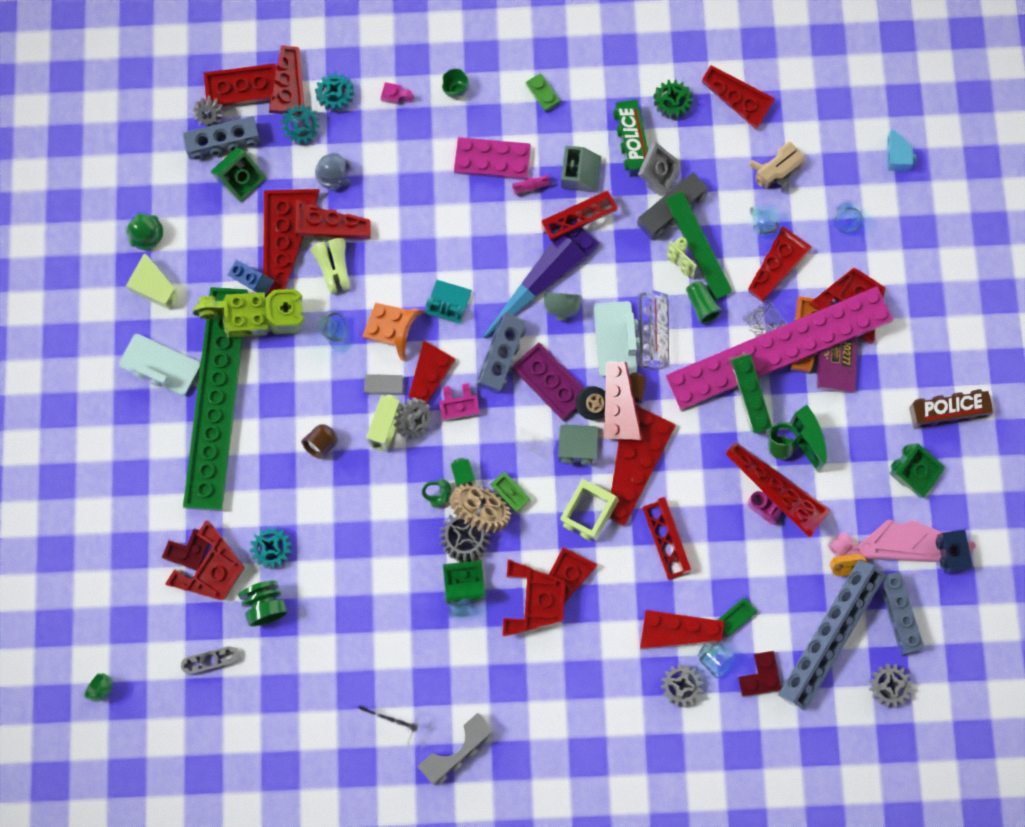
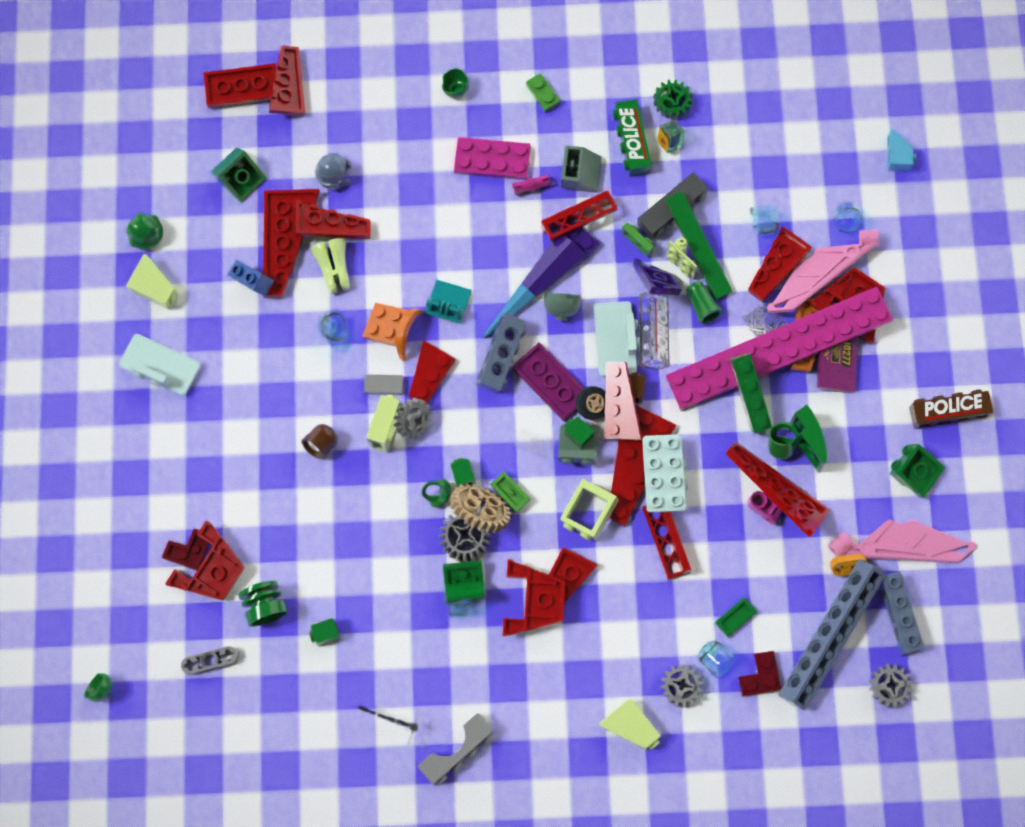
(205, 105): light grey gear -> none
(213, 133): sand blue brick -> none
(213, 413): green plate -> none
(254, 313): lime brick -> none
(274, 541): teal gear -> none
(295, 130): teal gear -> none
(324, 632): none -> green brick
(335, 88): teal gear -> none
(394, 93): dark pink plate -> none
(458, 407): dark pink plate -> none
(578, 432): none -> green brick
(631, 725): none -> yellowish green slope
(633, 234): none -> bright green plate
(657, 280): none -> dark purple wing
(659, 169): light grey plate -> none
(664, 473): none -> light aqua bracket
(670, 136): none -> clear green brick
(671, 629): red wing -> none
(741, 97): red wing -> none
(779, 168): tan piece -> none
(820, 270): none -> bright pink wing
(957, 540): dark blue brick -> none

